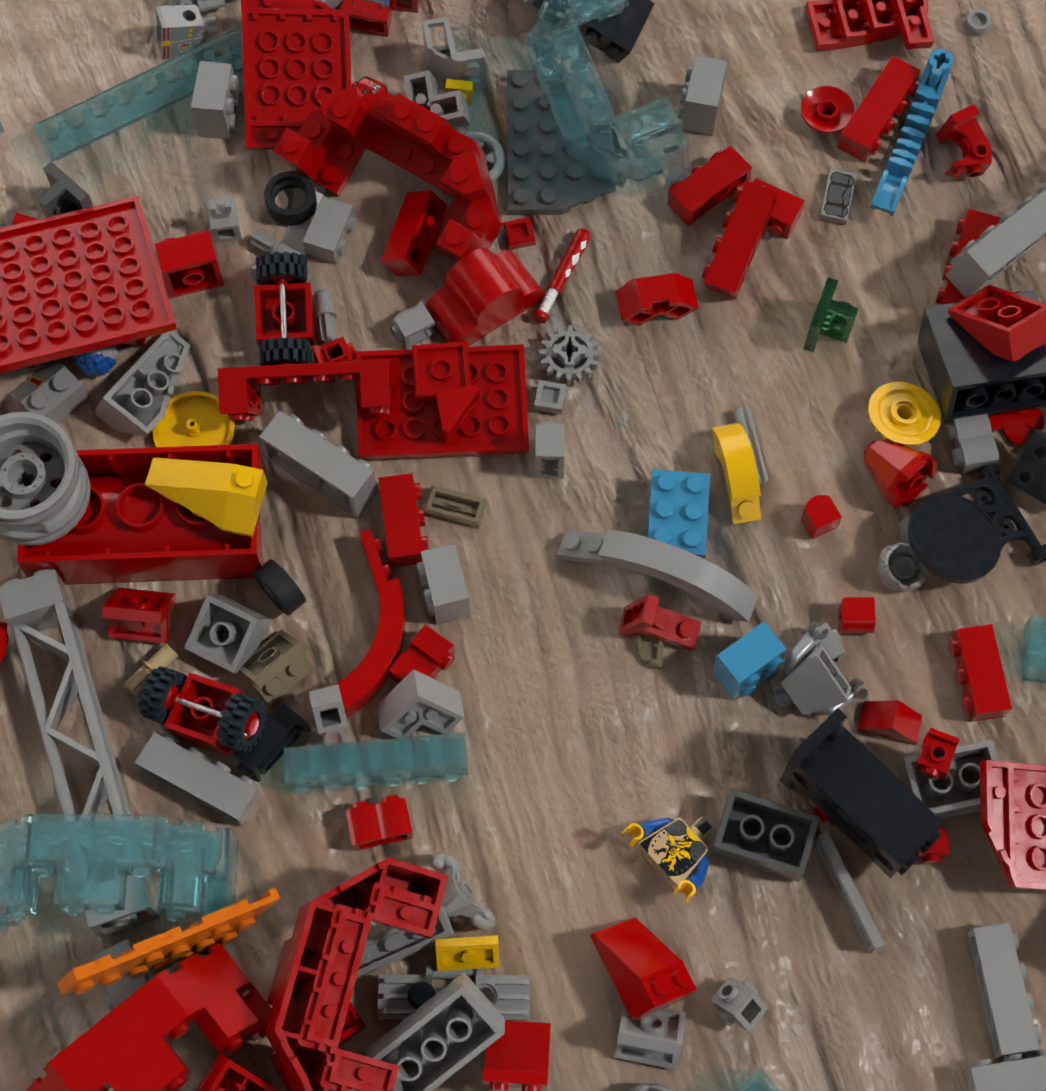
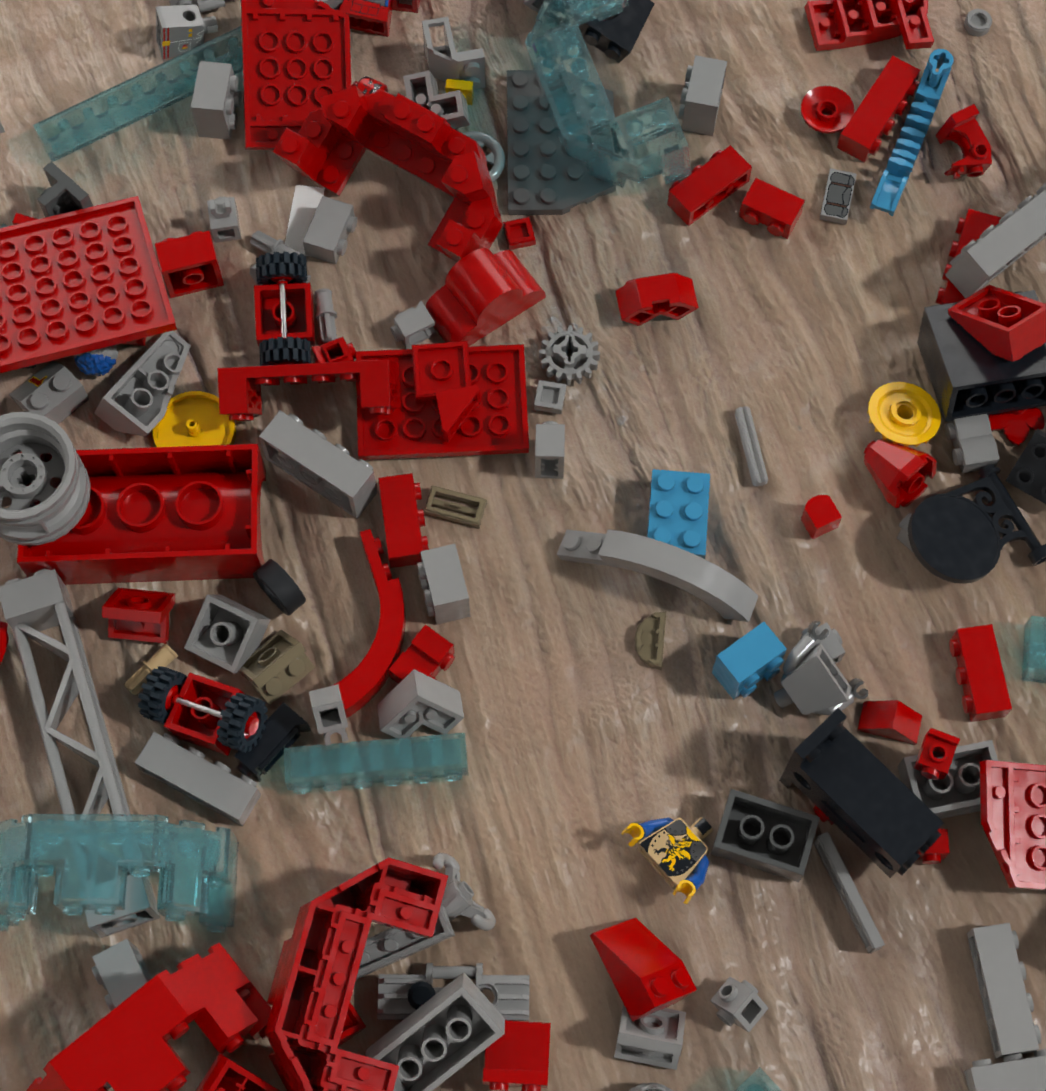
(169, 947): orange wing -> none
(216, 491): yellow wedge -> none
(289, 180): black tyre -> none
(379, 822): red brick -> none
(414, 233): red brick -> none
(467, 953): yellow panel -> none
(569, 261): red piece -> none
(651, 620): red bracket -> none
(740, 240): red brick -> none
(740, 472): yellow arch -> none
(830, 318): clear green bracket -> none
(857, 615): red piece -> none
(900, 568): light grey hair -> none

